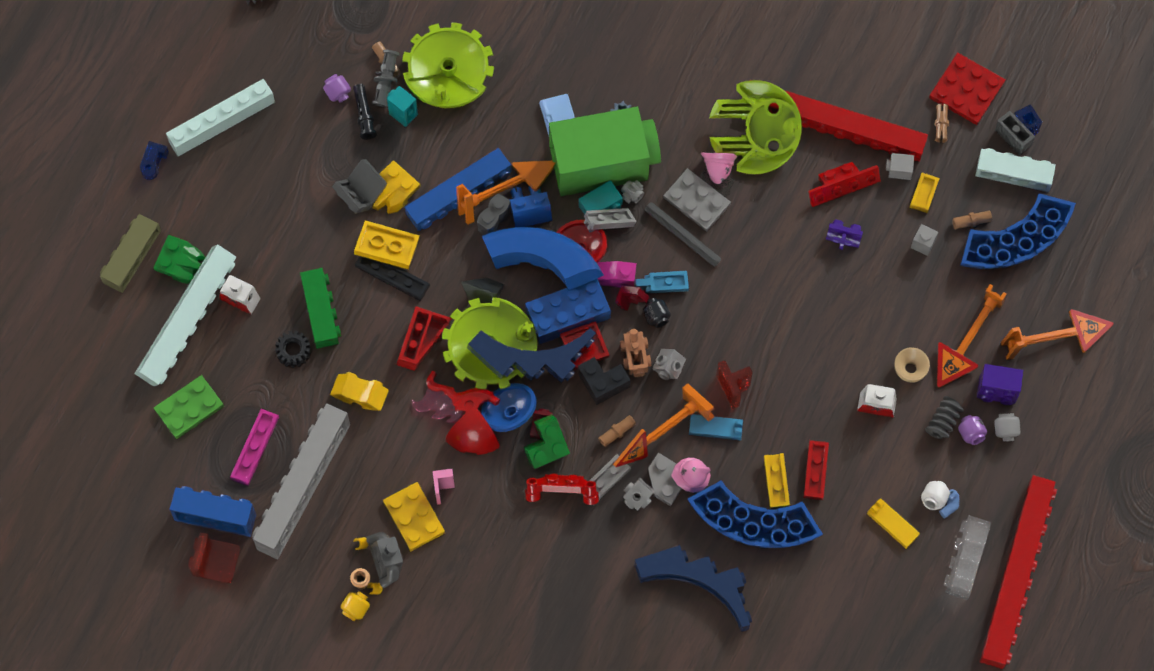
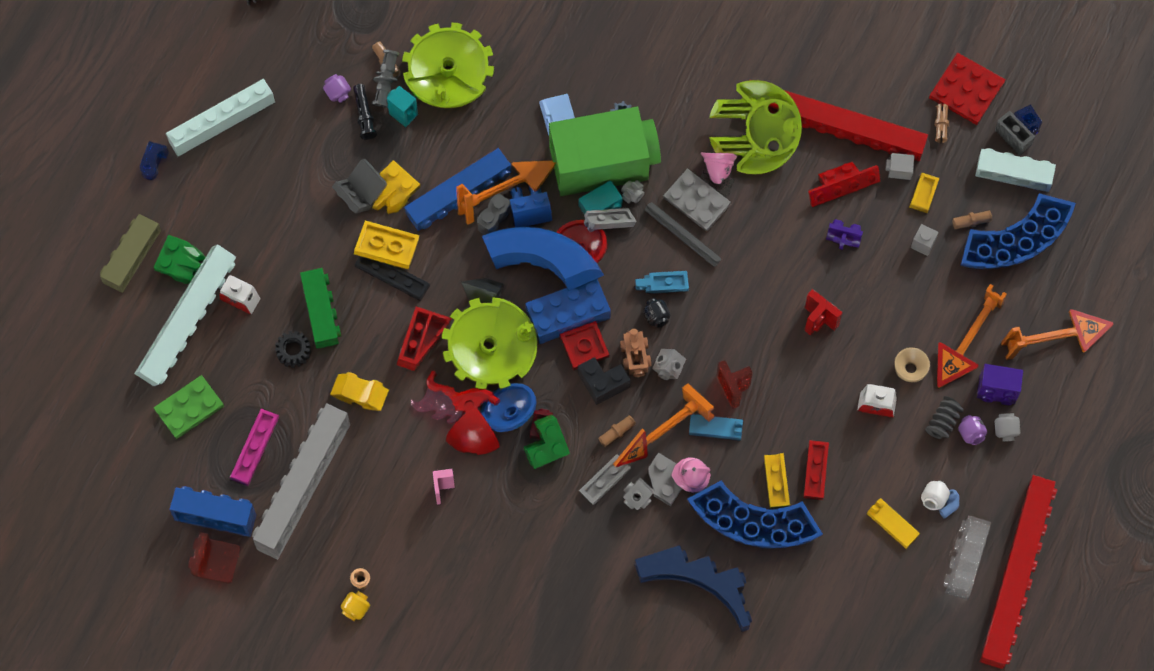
(386, 559): dark grey torso -> none
(414, 516): yellow plate -> none
(556, 361): dark blue arch -> none
(562, 484): red plate -> none
(617, 273): dark pink slope -> none
(630, 295): dark red bracket -> none
(821, 312): none -> red bracket

